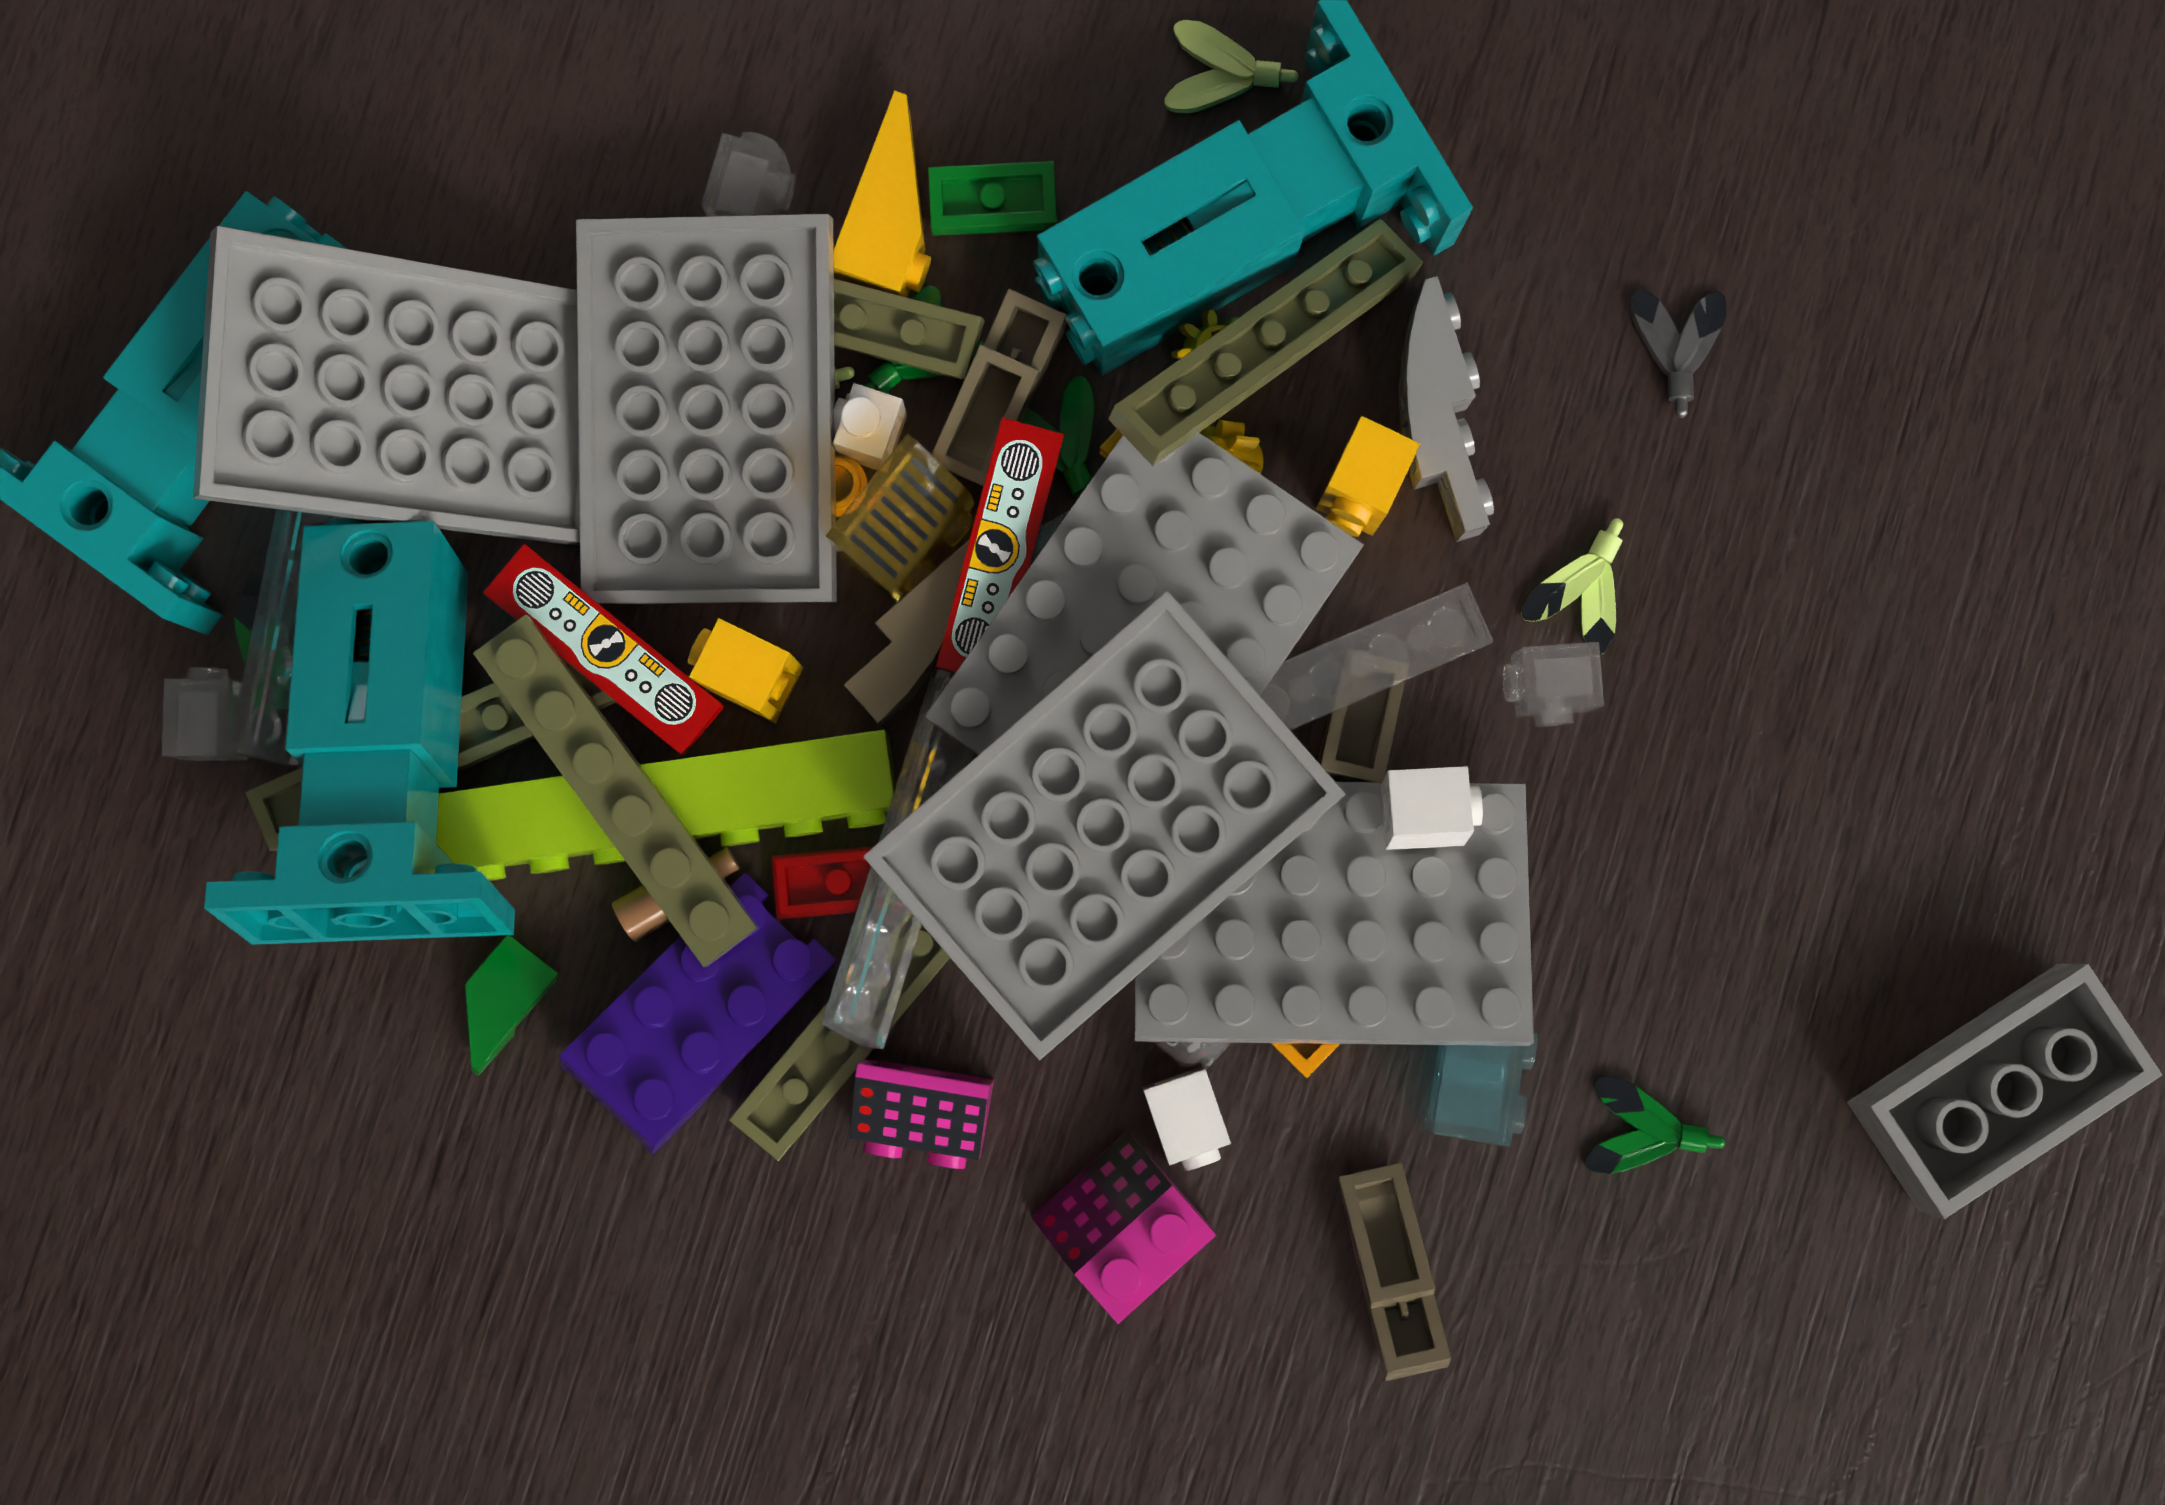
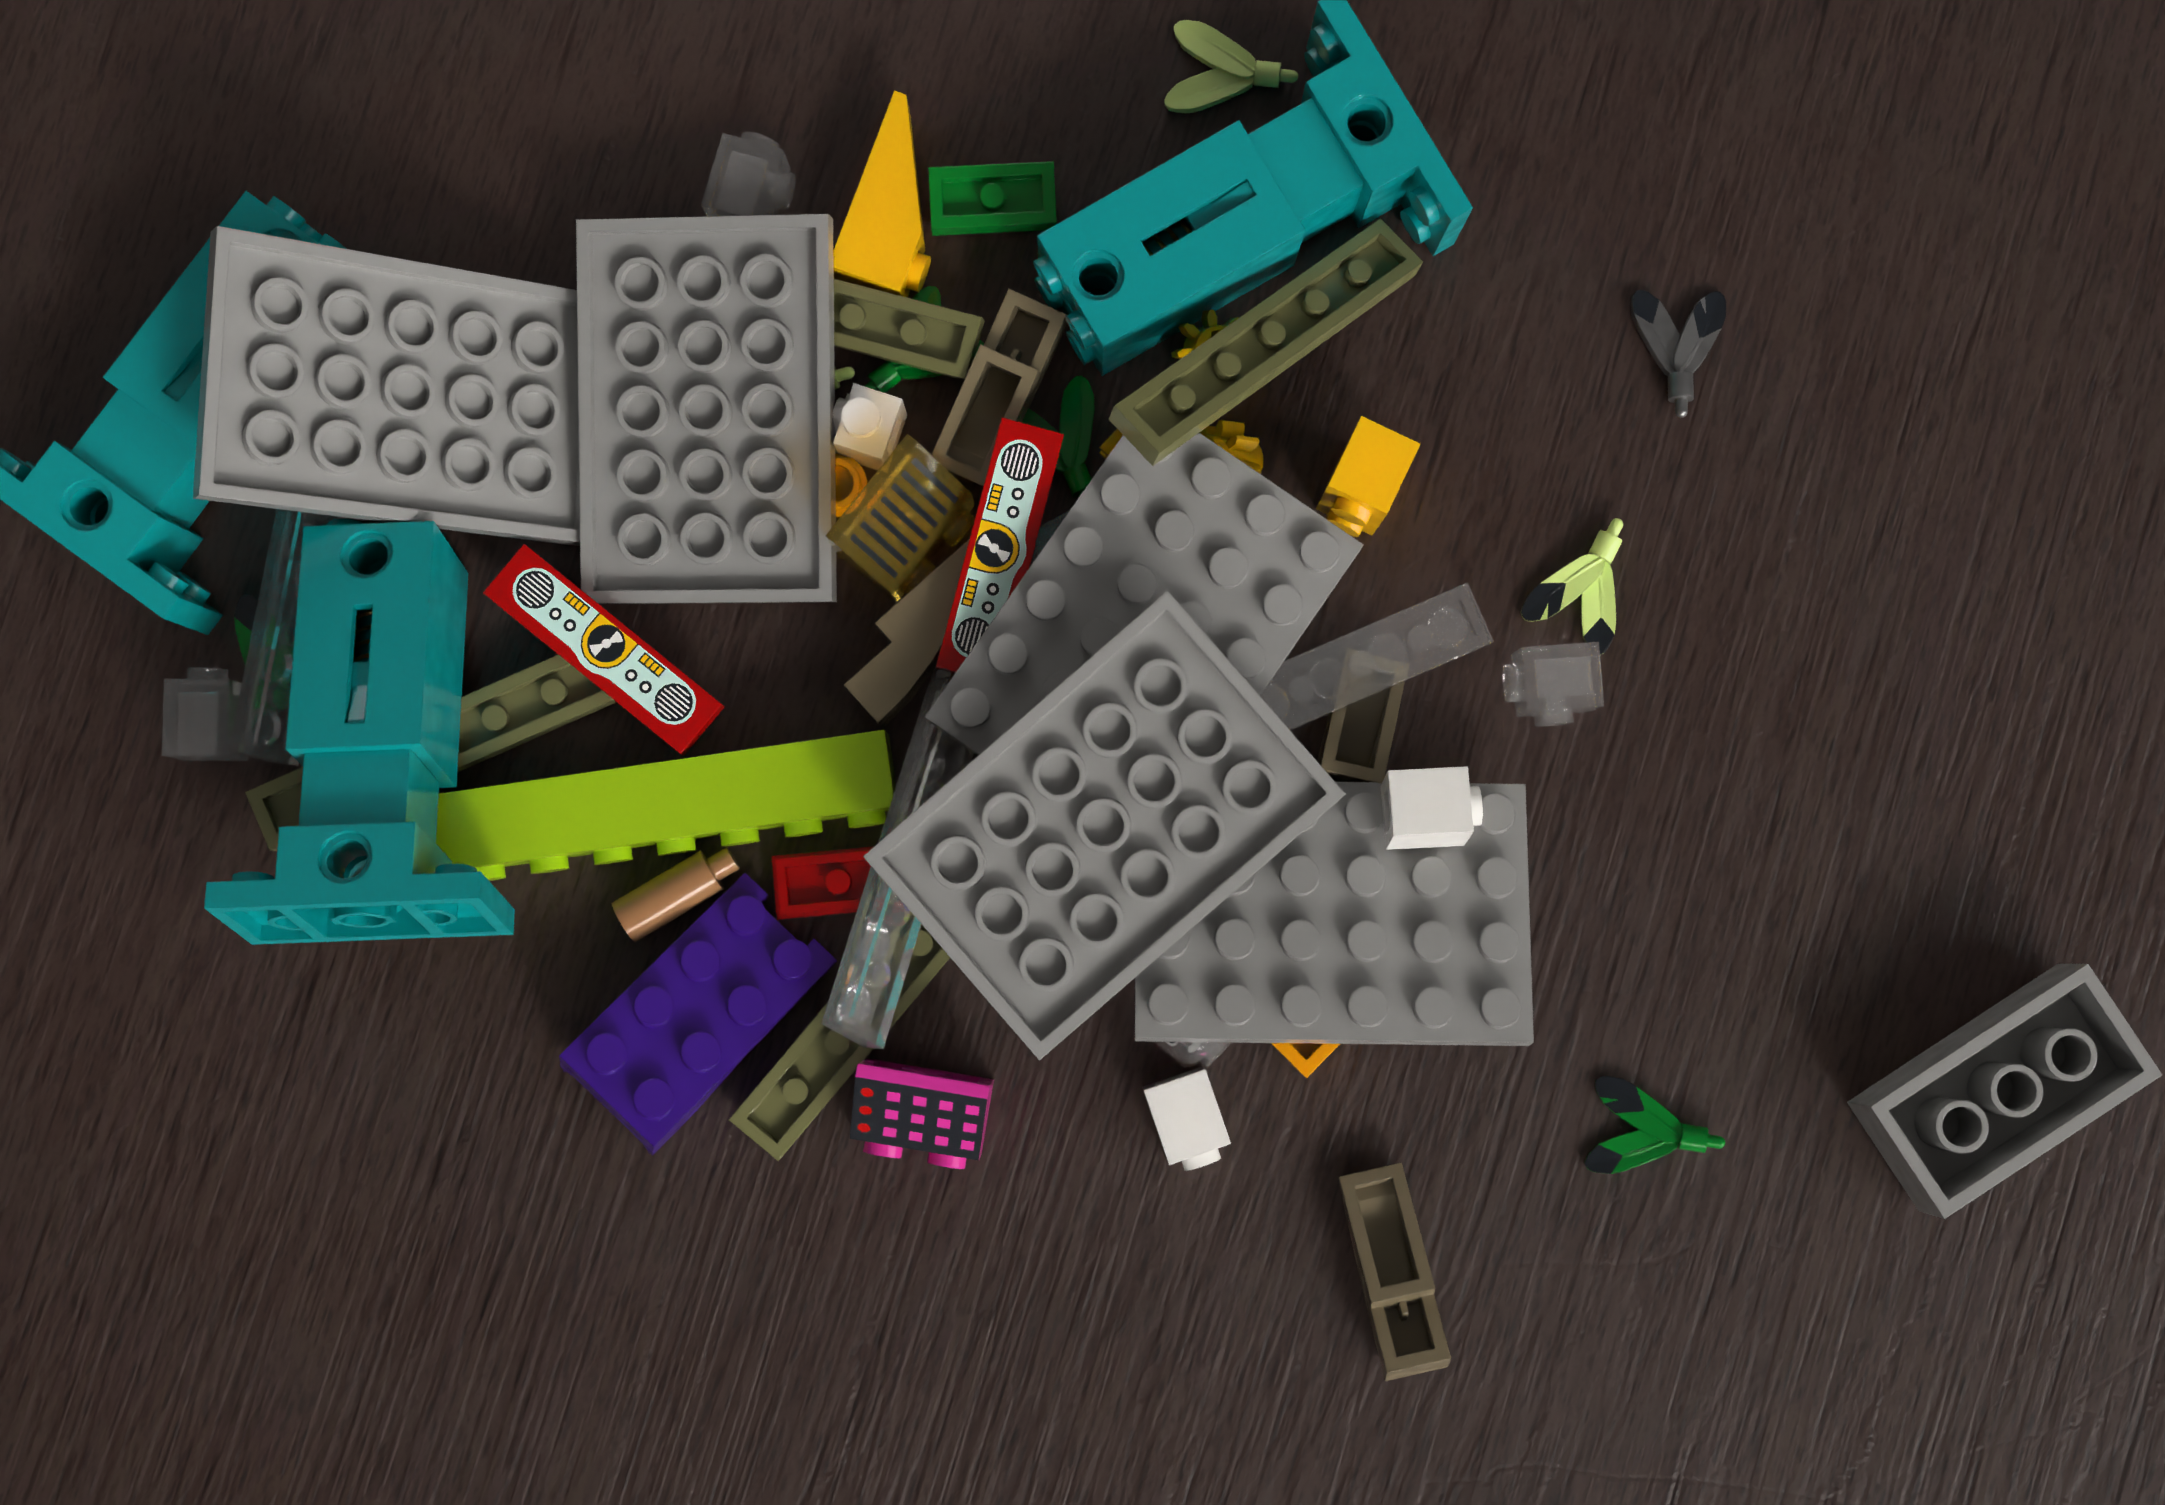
(501, 997): green slope -> none
(616, 790): olive plate -> none
(744, 669): yellow brick -> none
(1123, 1227): slope -> none
(1432, 388): light grey slope -> none
(1478, 1092): clear light blue brick -> none

